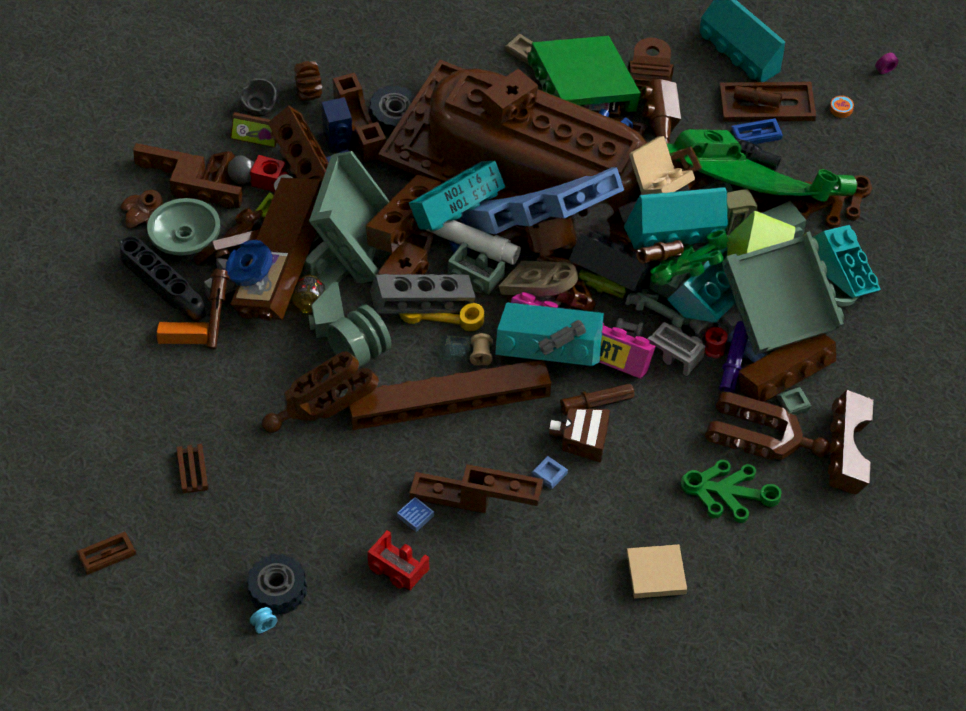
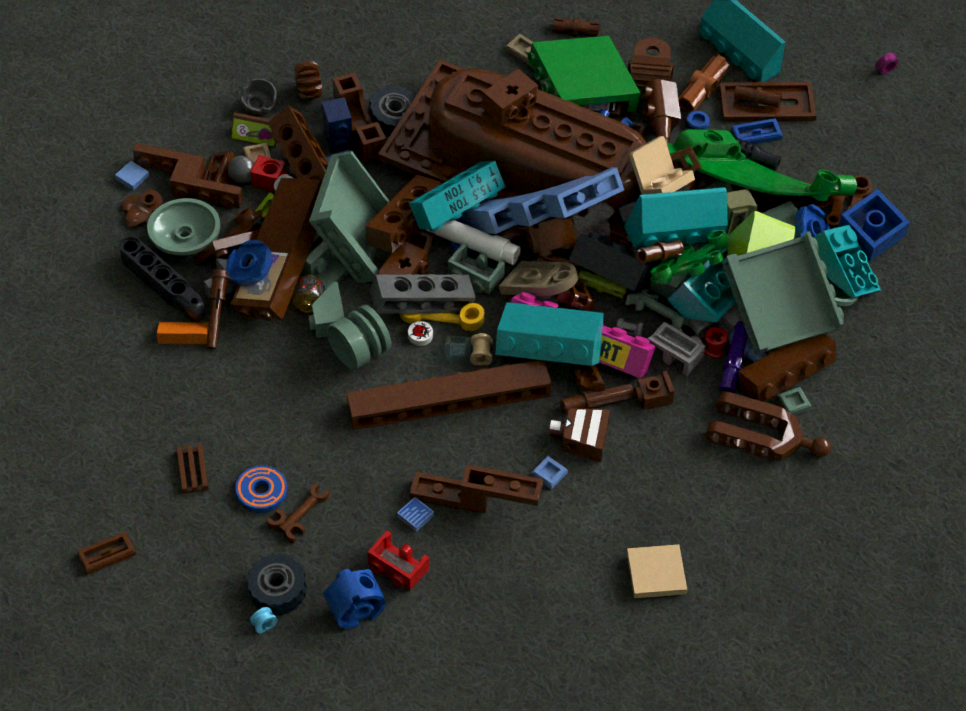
(132, 175): none -> medium blue tile
(253, 151): none -> tan tile
(265, 501): none -> blue tile
(290, 524): none -> reddish brown bar
(340, 377): reddish brown piece -> none
(354, 597): none -> blue brick
(420, 333): none -> white tile
(561, 337): dark grey axle -> none
(576, 27): none -> reddish brown pin
(588, 378): none -> reddish brown tile
(655, 391): none -> reddish brown brick
(697, 120): none -> blue tile
(703, 83): none -> dark orange piece
(727, 489): green plant -> none
(810, 219): none -> blue tile
(841, 106): orange tile -> none
(848, 467): arch -> none
(876, 224): none -> blue brick

